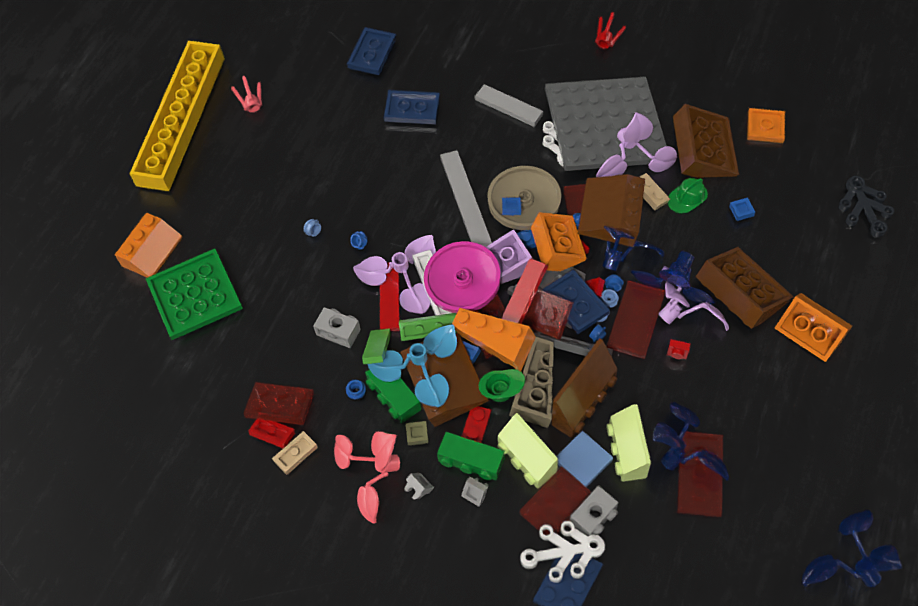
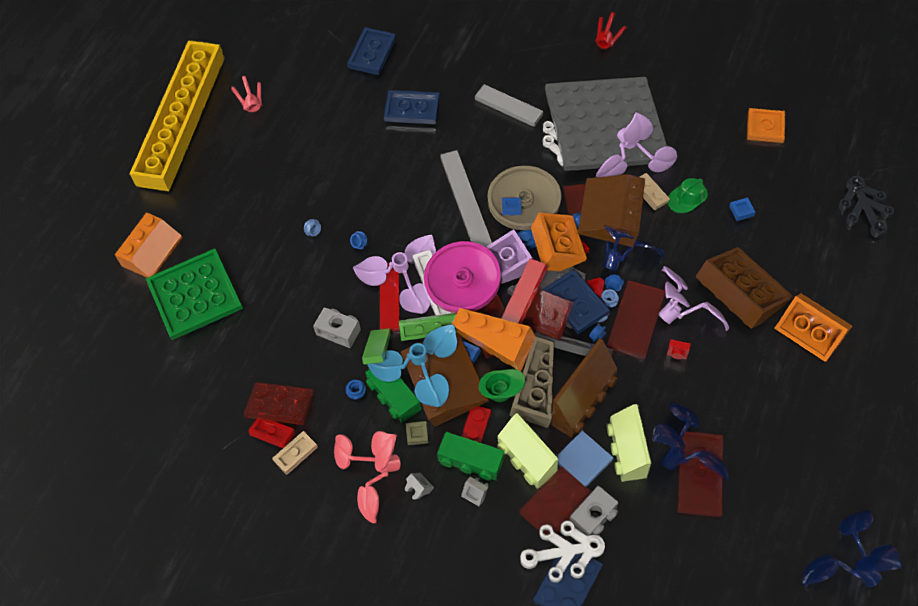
(677, 276): clear blue plant -> none
(704, 143): reddish brown slope -> none

